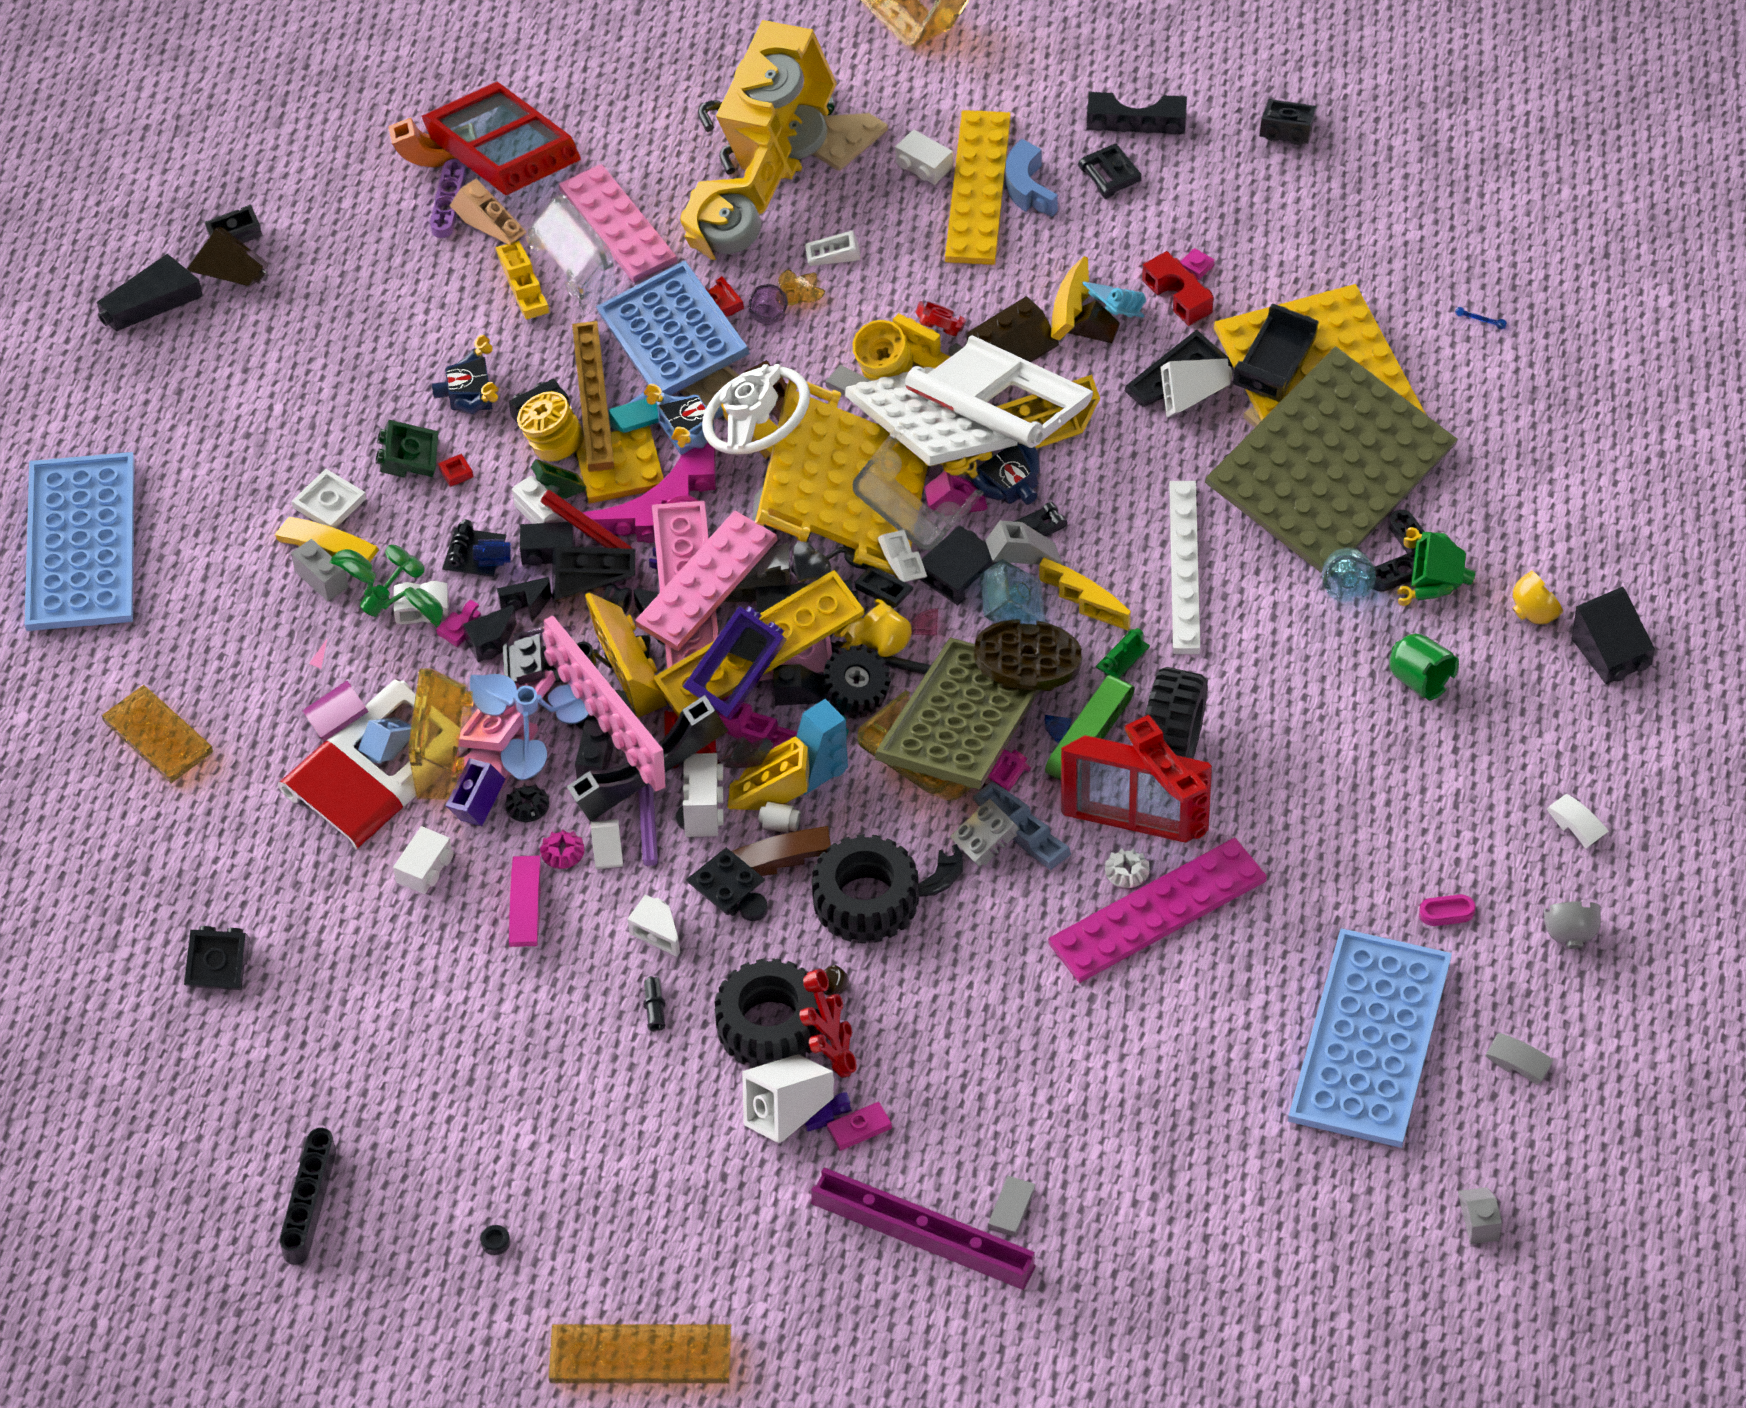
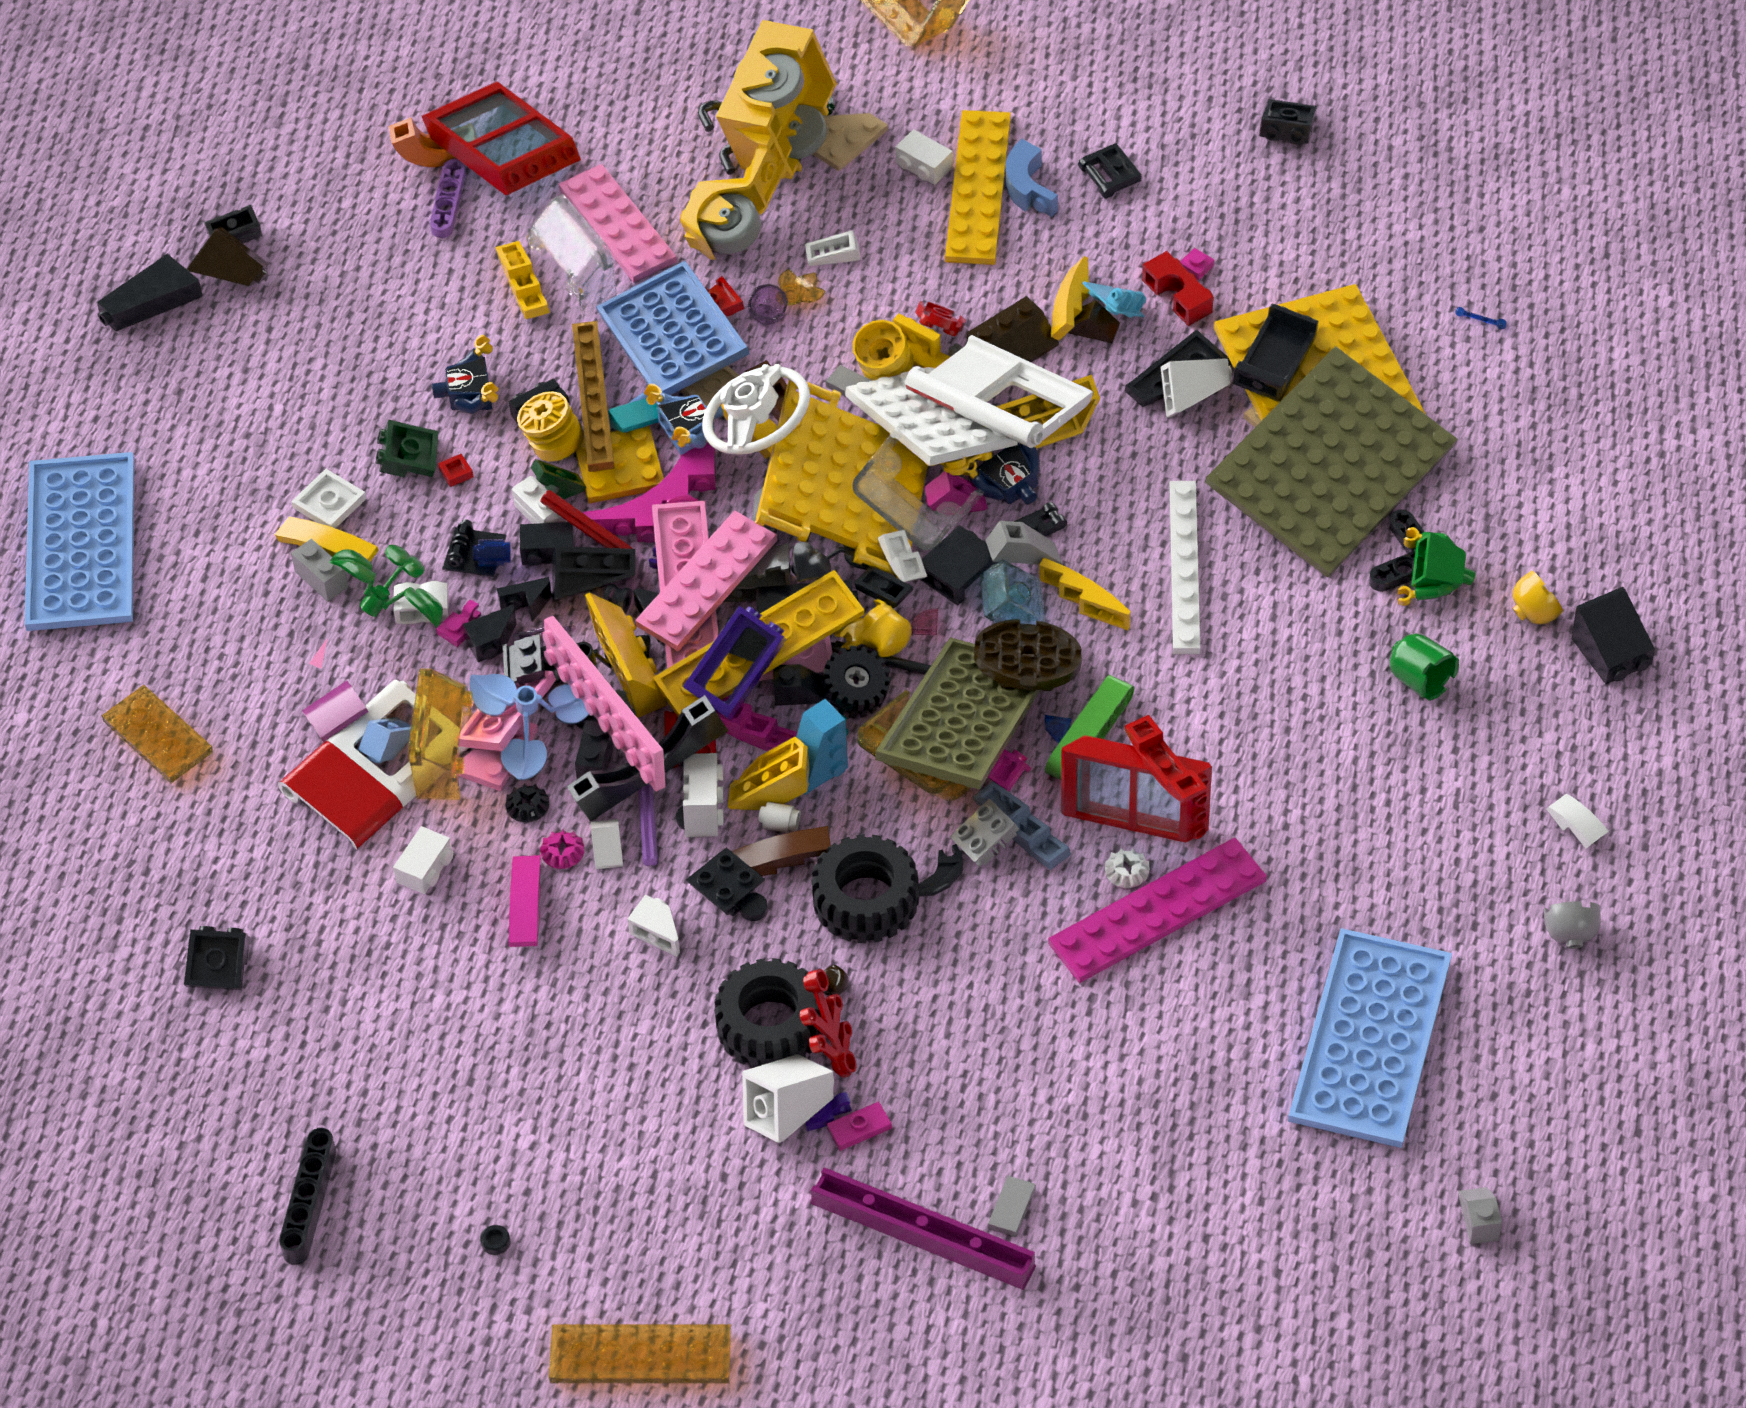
(475, 792): dark purple brick -> none
(485, 213): light nougat slope -> none
(654, 1004): black axle -> none
(744, 754): clear smoke slope -> none
(1124, 654): green hinge -> none
(1164, 116): black arch -> none
(1179, 708): black tyre -> none
(1349, 570): clear light blue cylinder -> none
(1447, 910): dark pink tile -> none
(1514, 1054): light grey slope -> none

